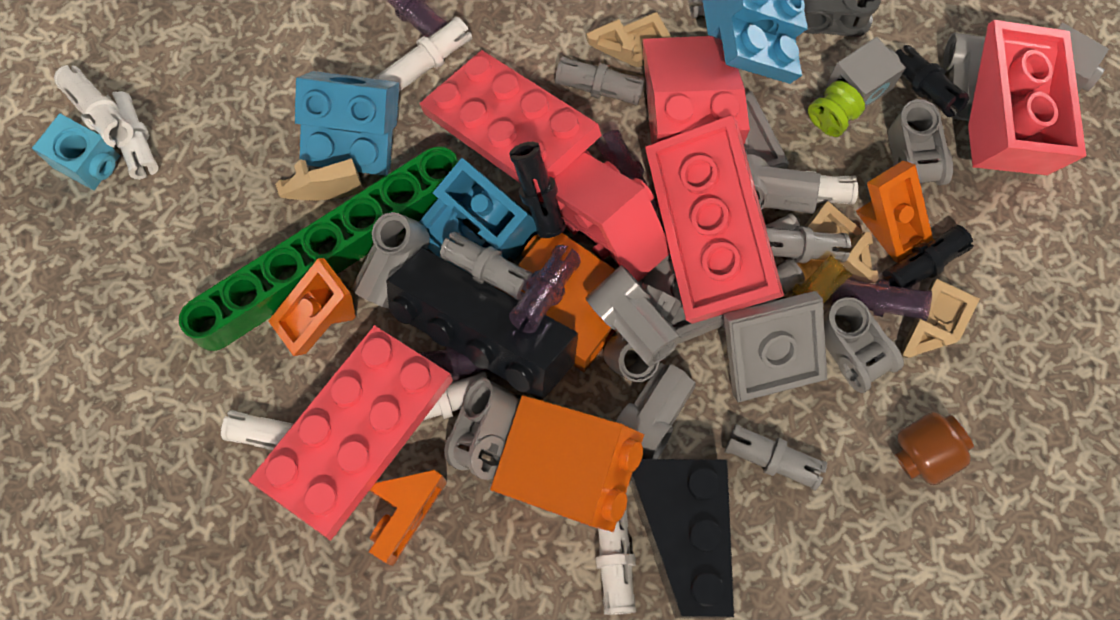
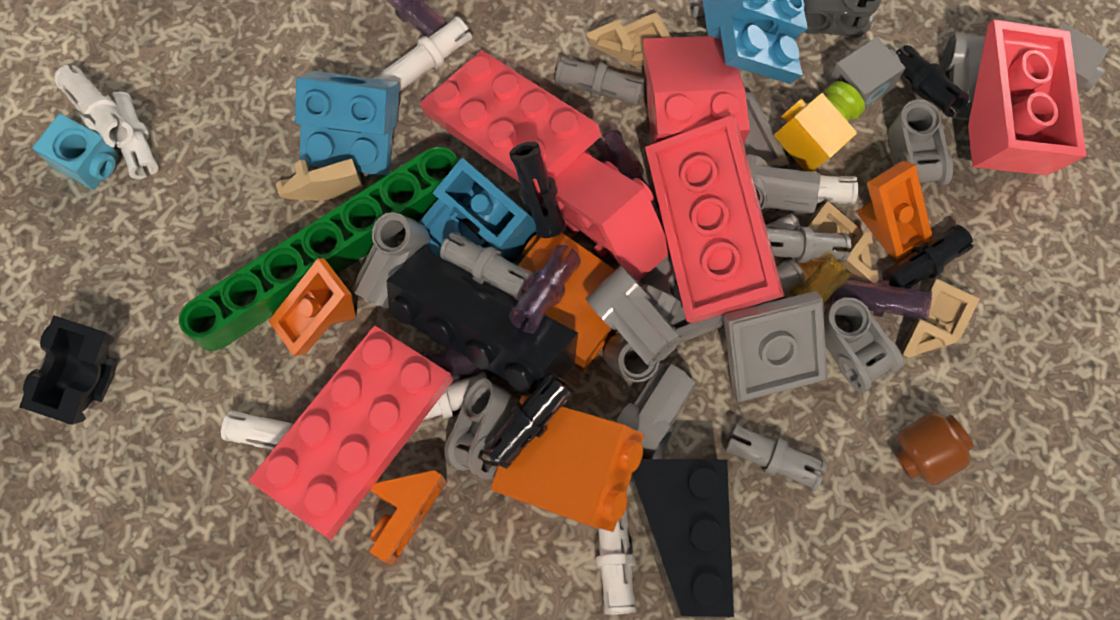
(73, 371): none -> black cylinder
(528, 420): none -> black pin
(813, 132): none -> yellow brick

